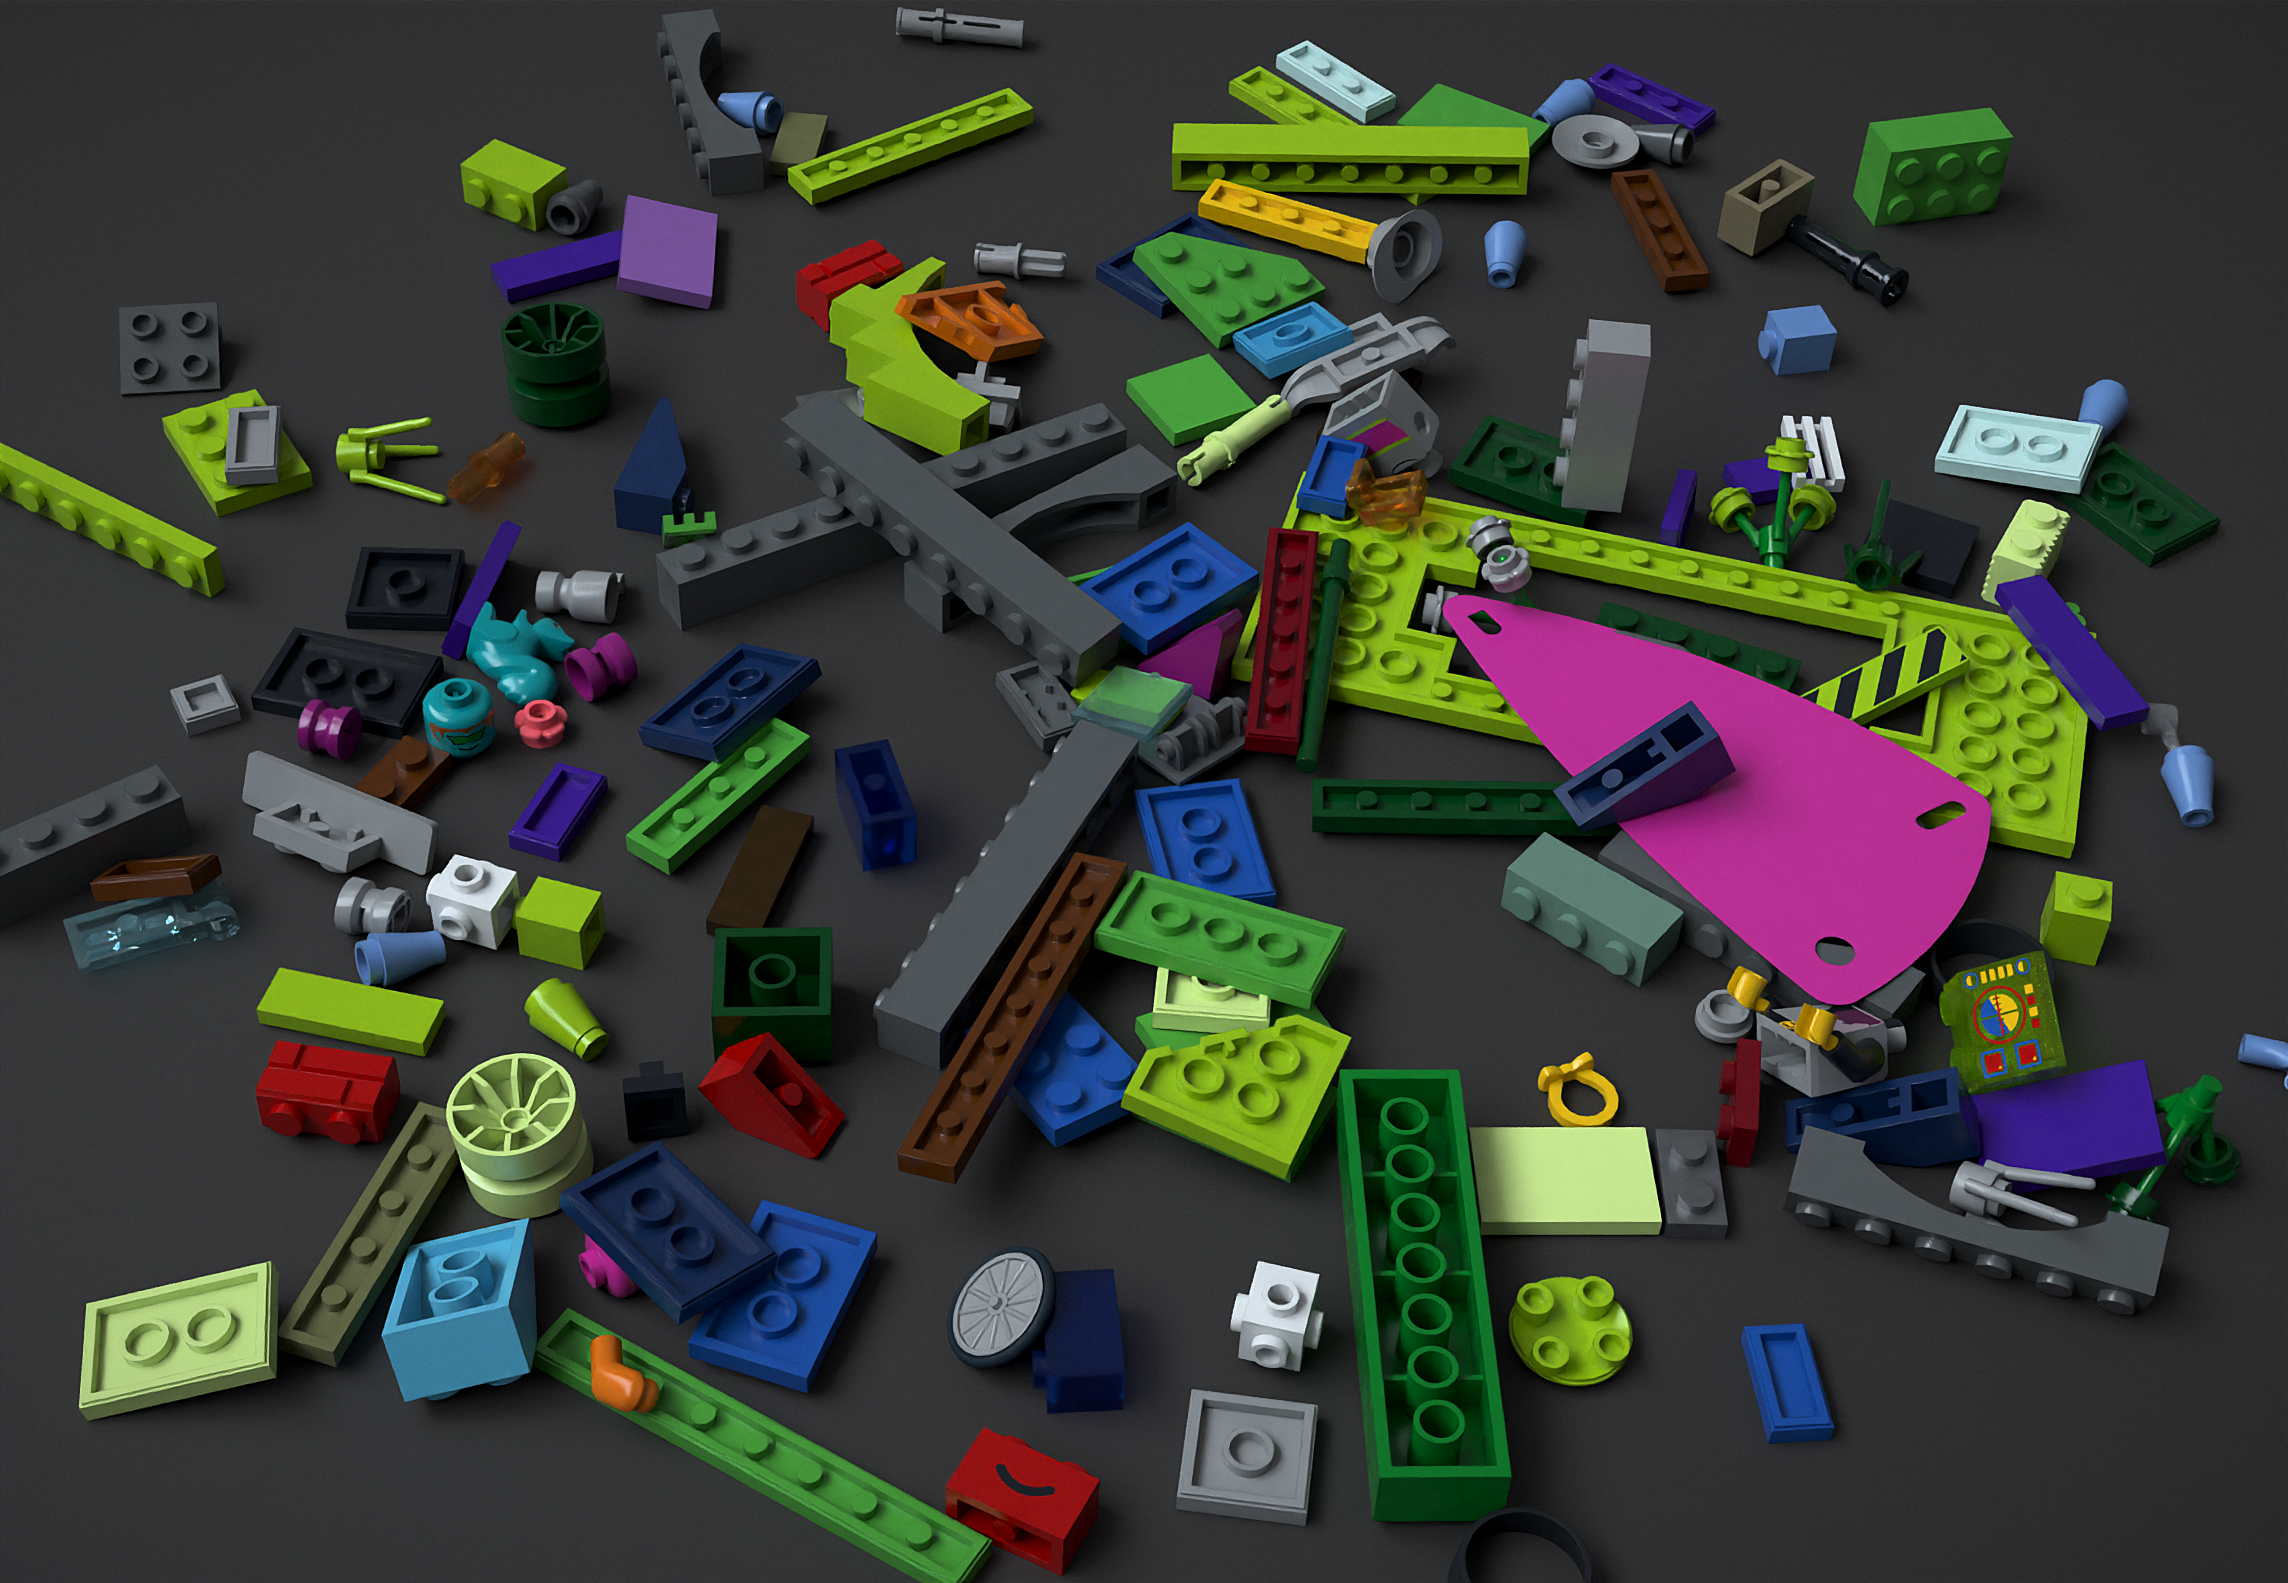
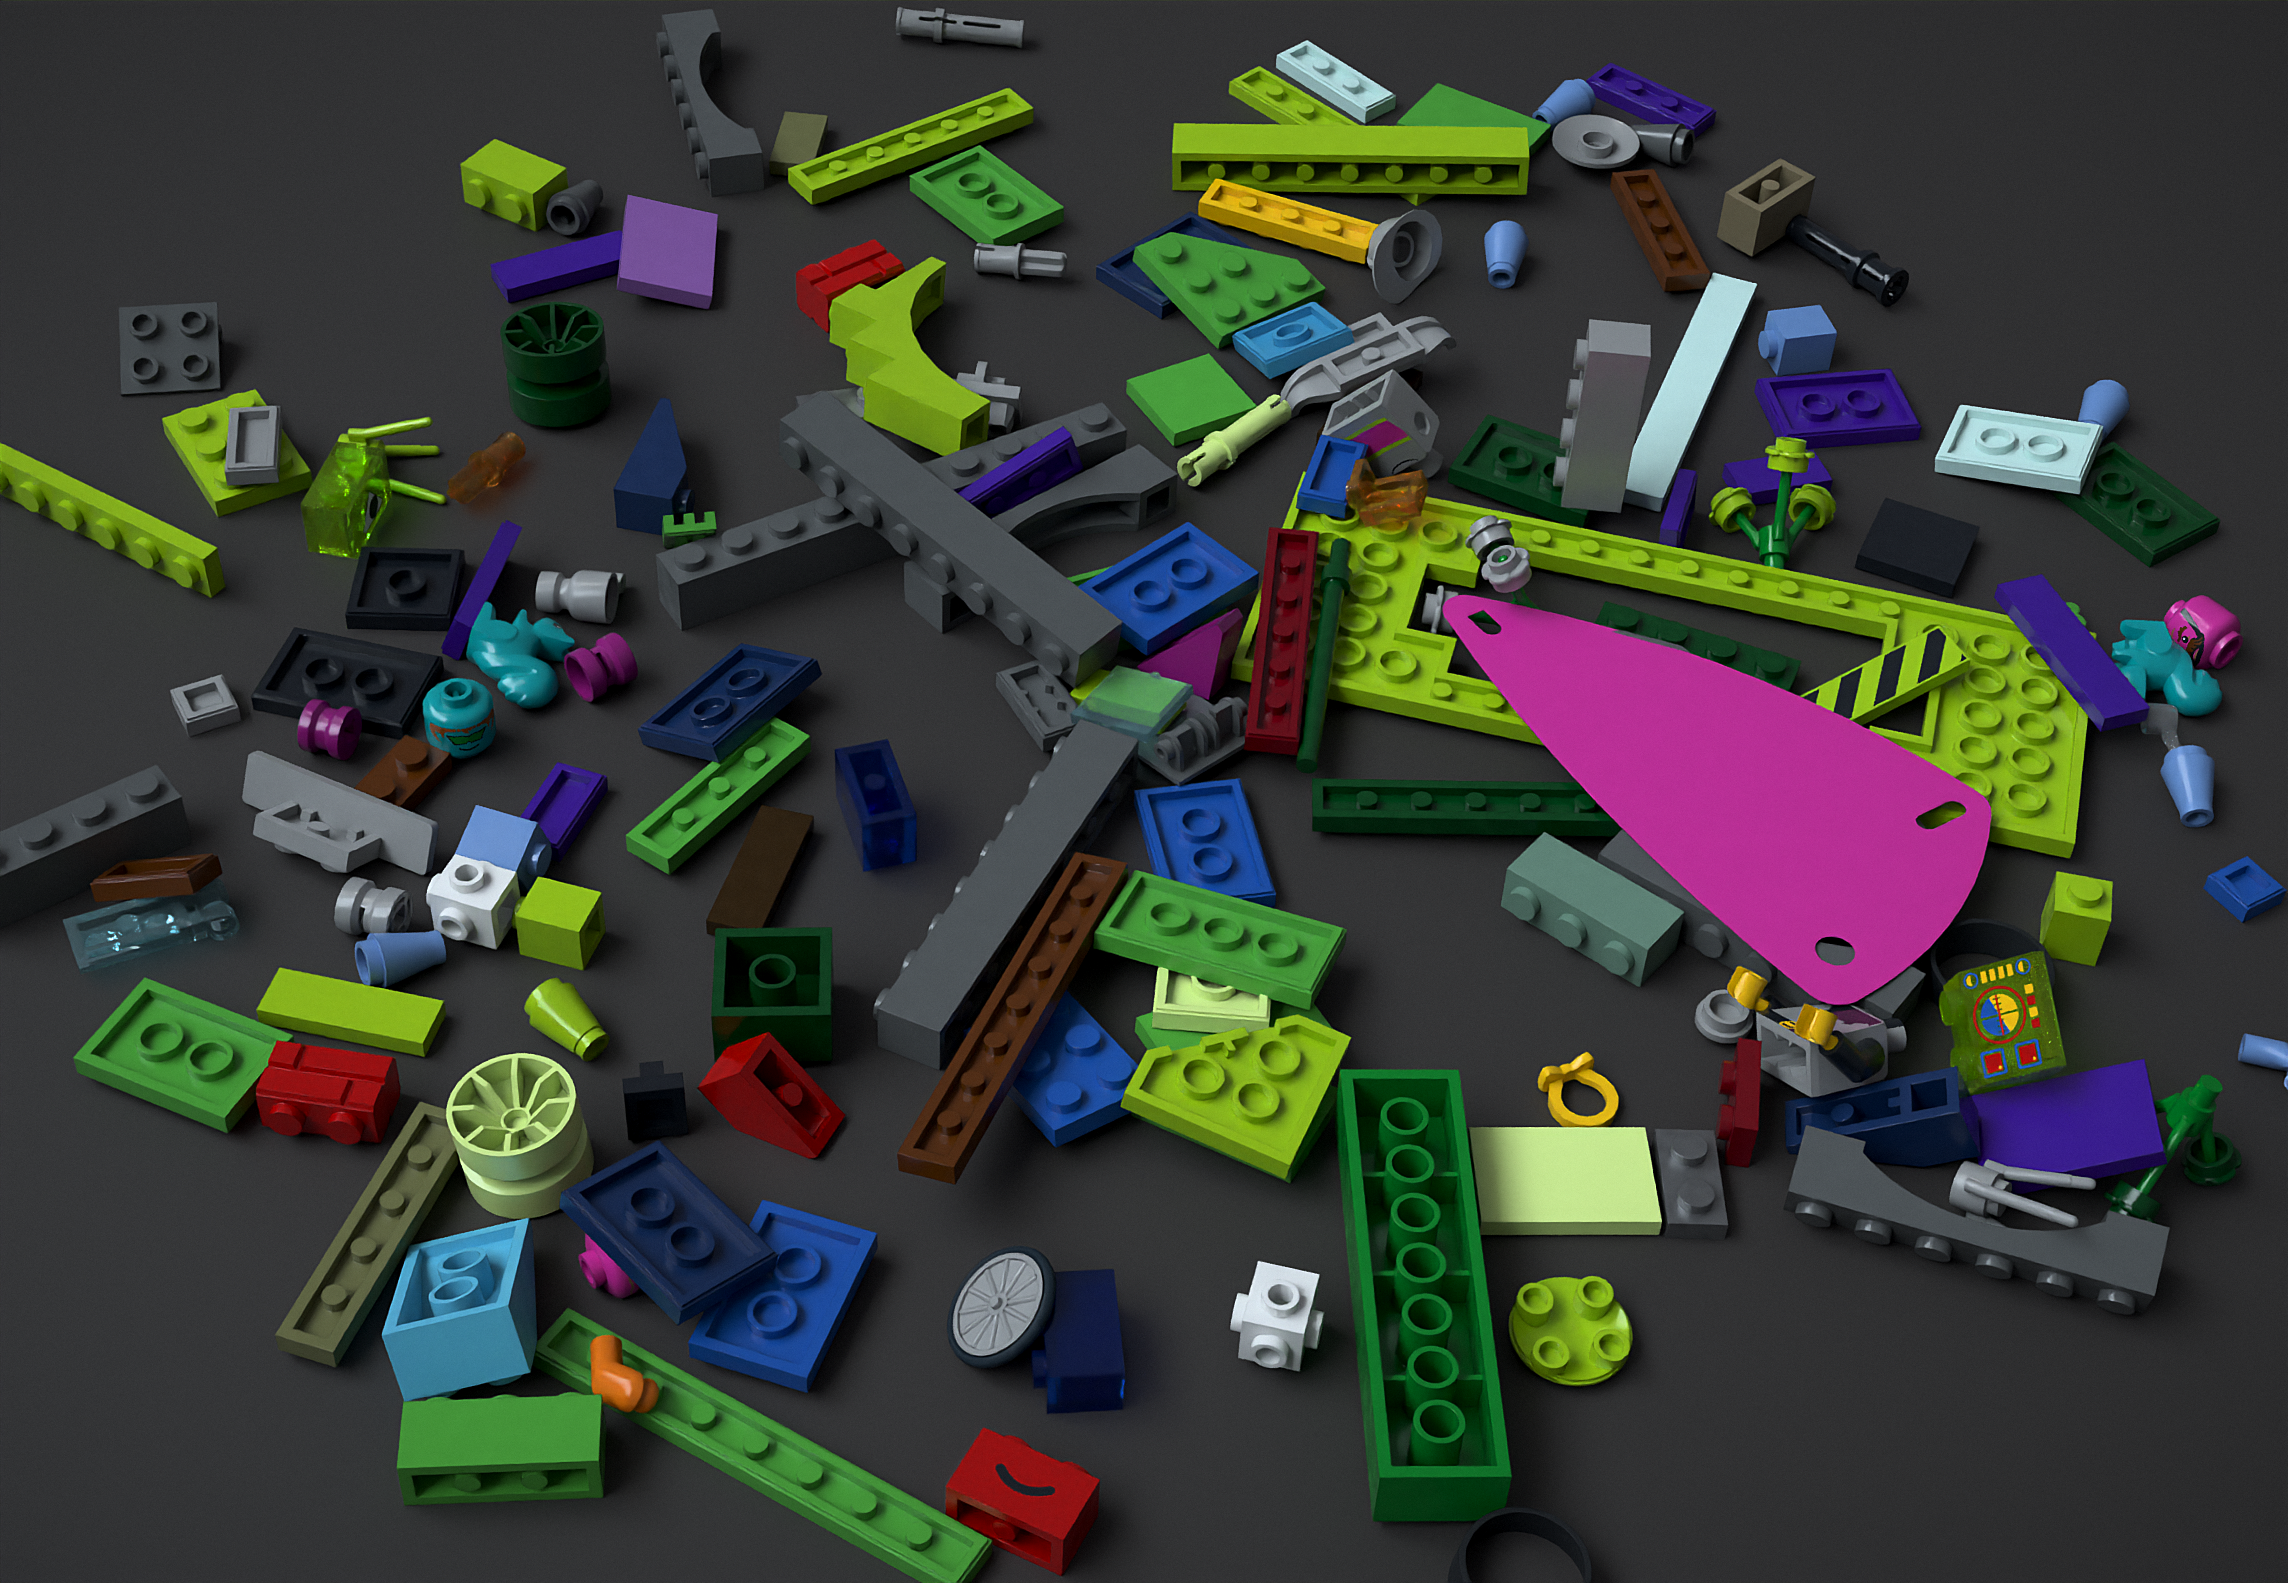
(180, 1341): yellowish green tile -> none
(181, 1054): none -> bright green plate
(346, 500): none -> clear neon green brick
(502, 1449): none -> bright green brick
(507, 843): none -> medium blue brick
(541, 724): coral plate -> none
(753, 110): medium blue cone -> none
(974, 320): orange wing -> none
(986, 198): none -> bright green plate
(1025, 475): none -> dark purple tile
(1247, 1457): light grey tile -> none
(1649, 772): dark blue slope -> none
(1687, 390): none -> light aqua tile
(1787, 1383): blue tile -> none
(1830, 451): white tile -> none
(1838, 408): none -> dark purple tile
(1875, 561): dark green plant -> none
(1932, 166): bright green brick -> none
(2027, 547): yellowish green brick -> none
(2158, 663): none -> teal animal
(2205, 631): none -> dark pink head
(2244, 889): none -> blue tile

